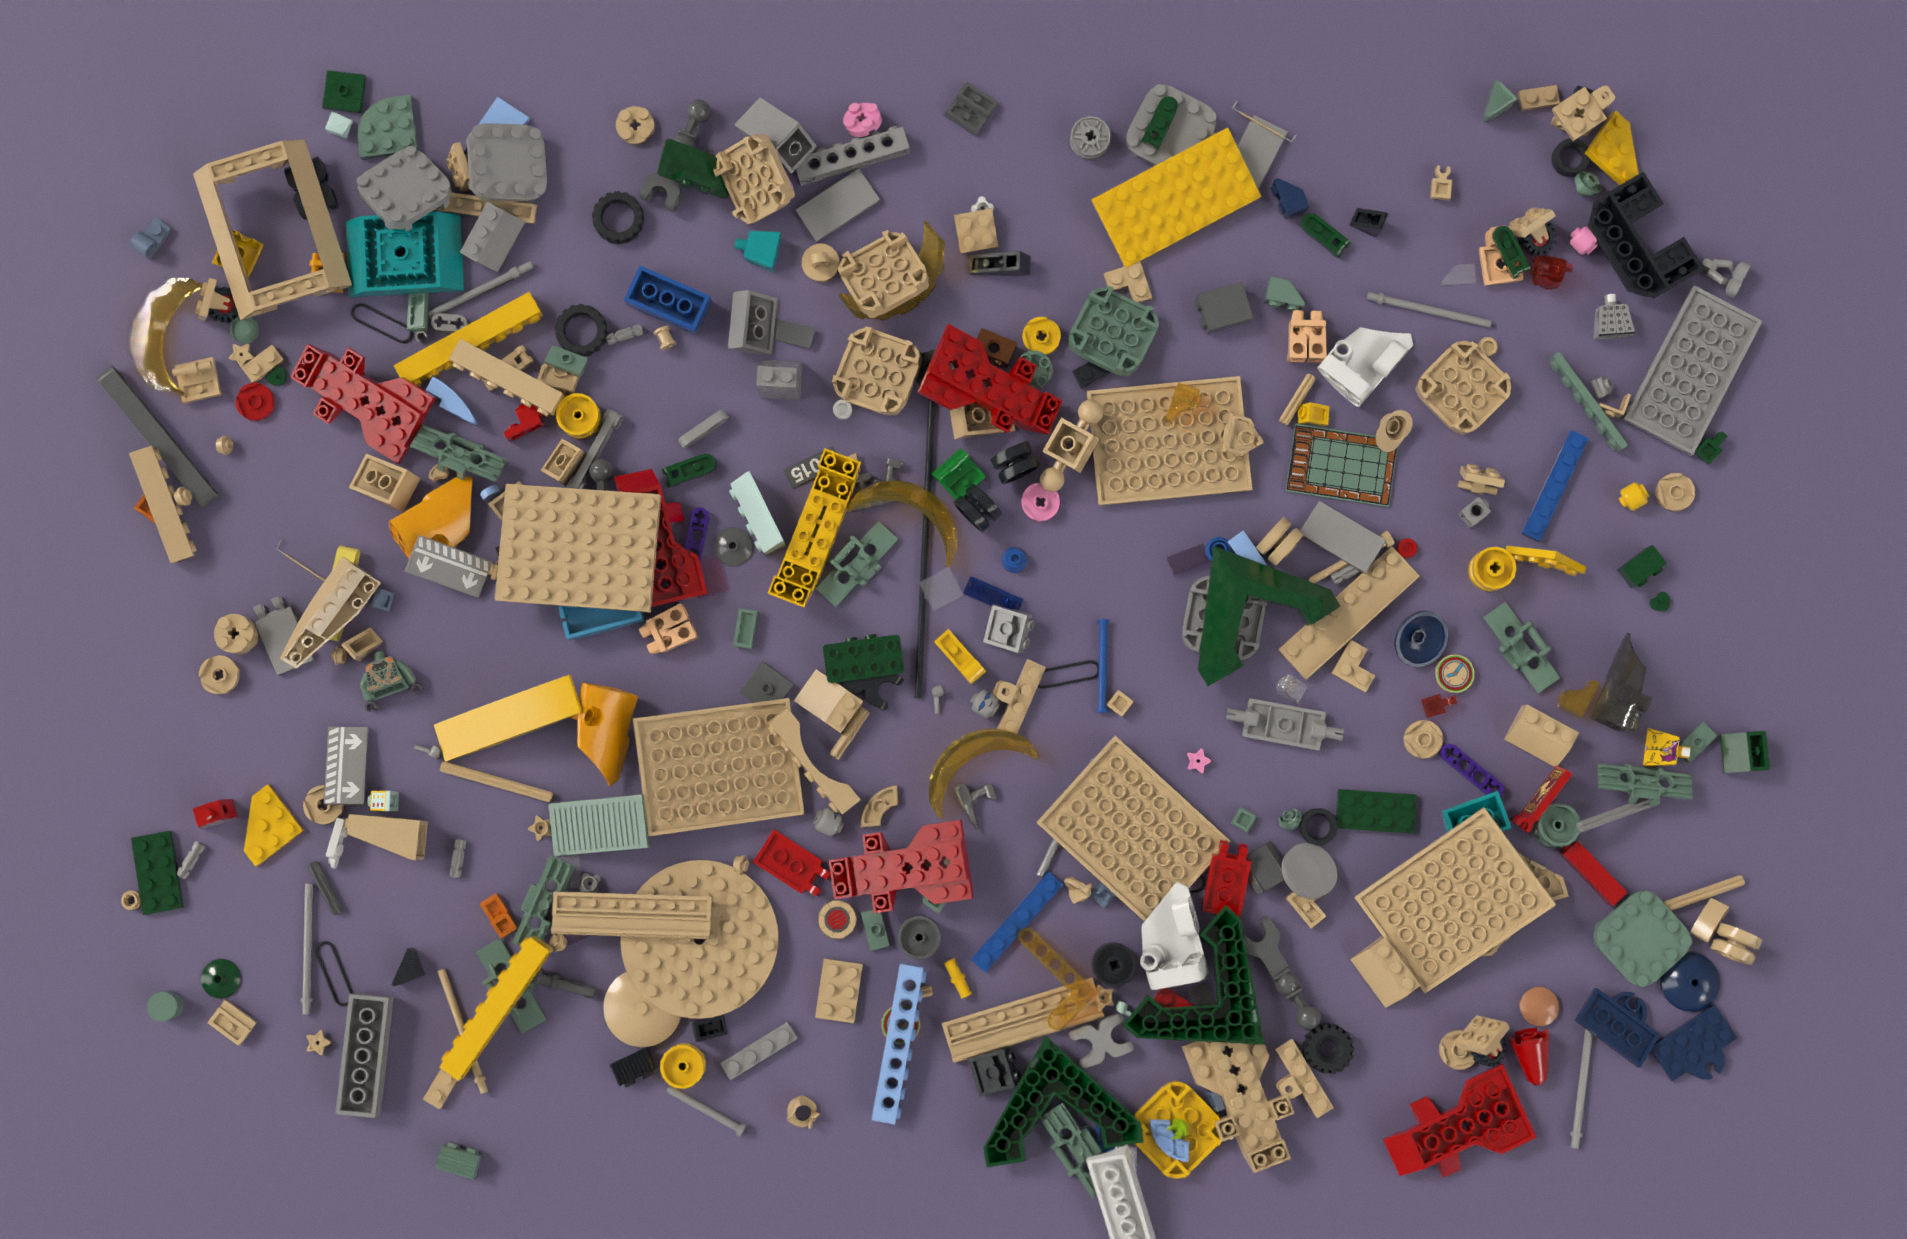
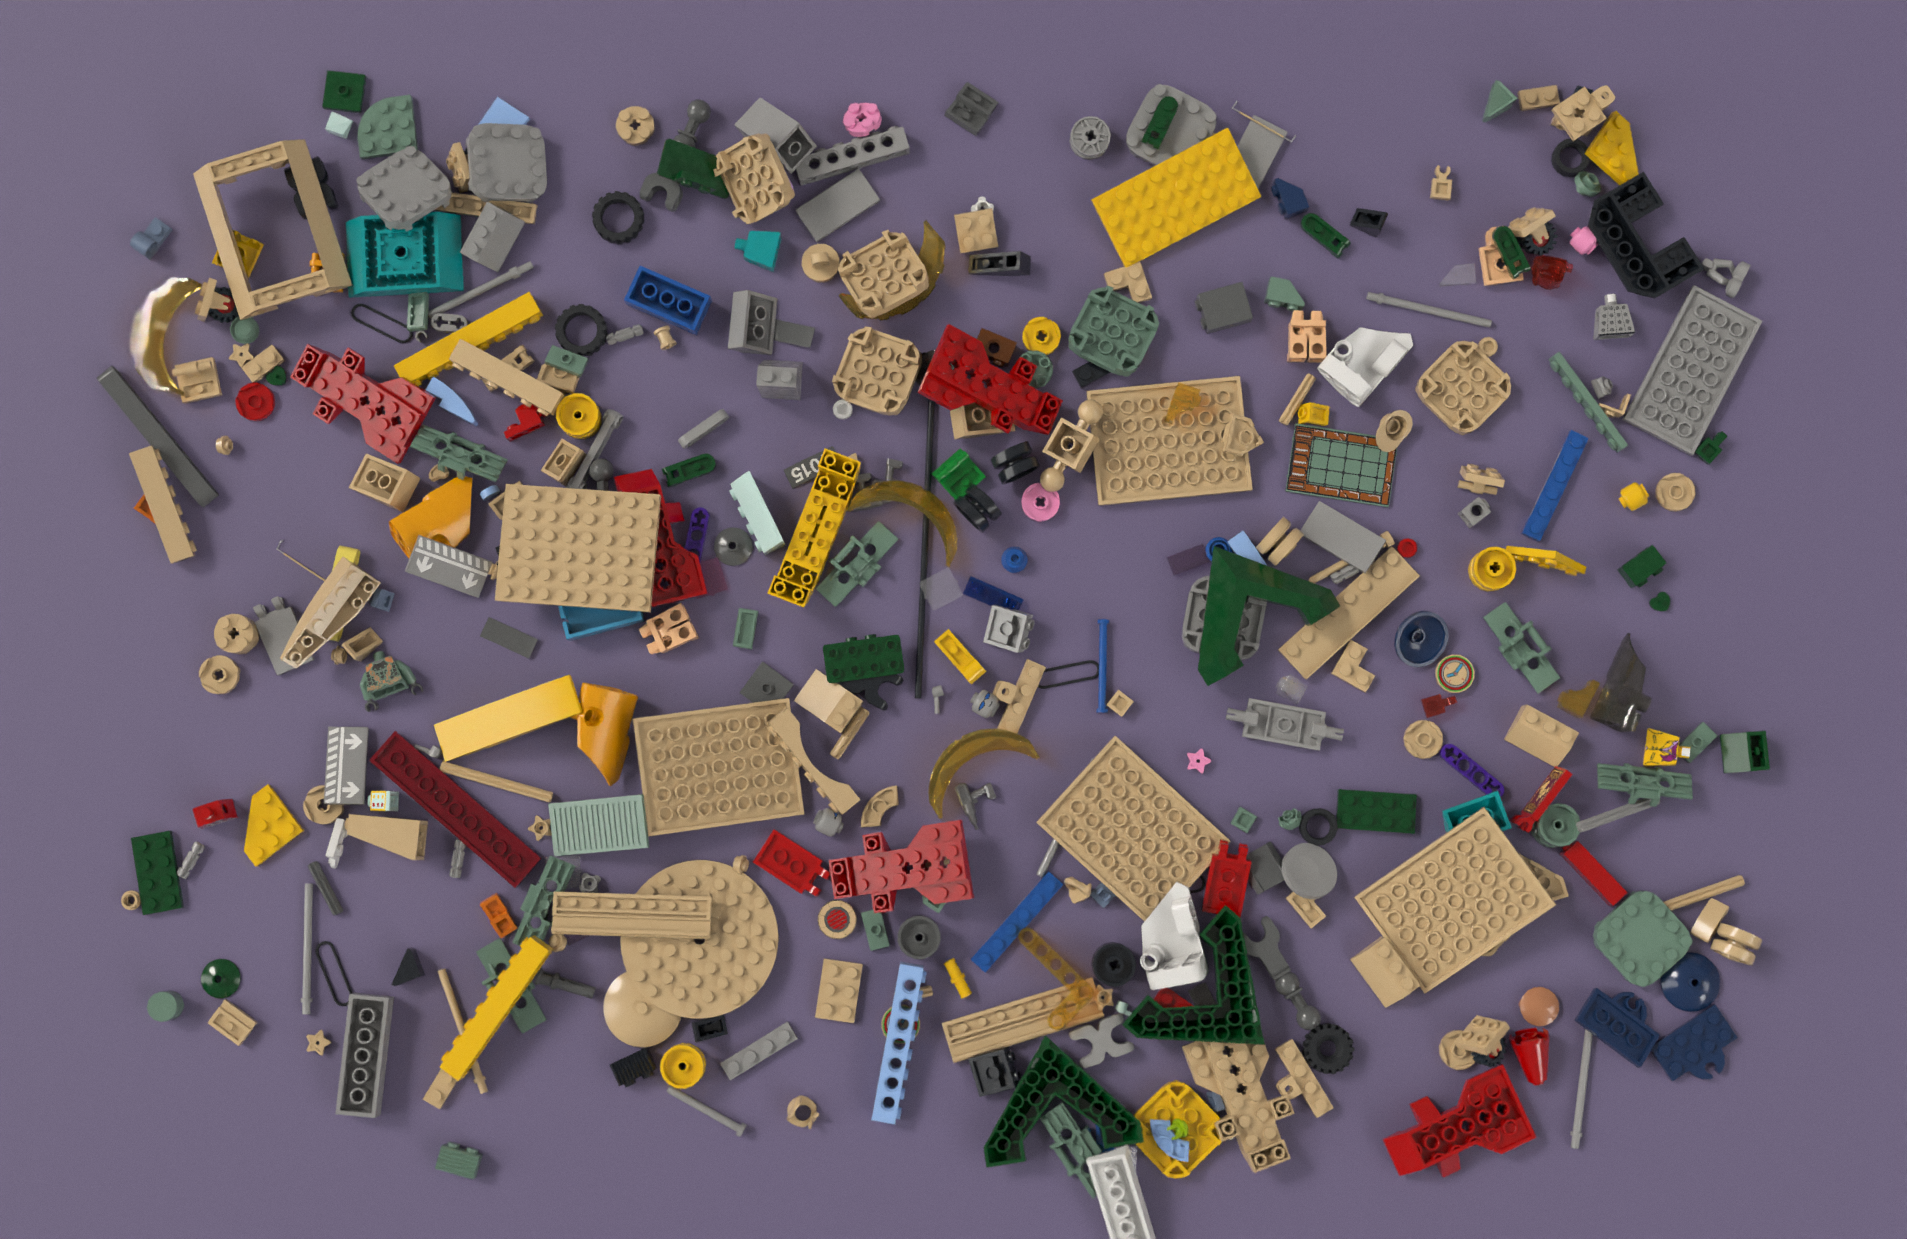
(183, 496): tan plate -> none
(455, 809): none -> dark red plate
(508, 637): none -> dark grey sticker

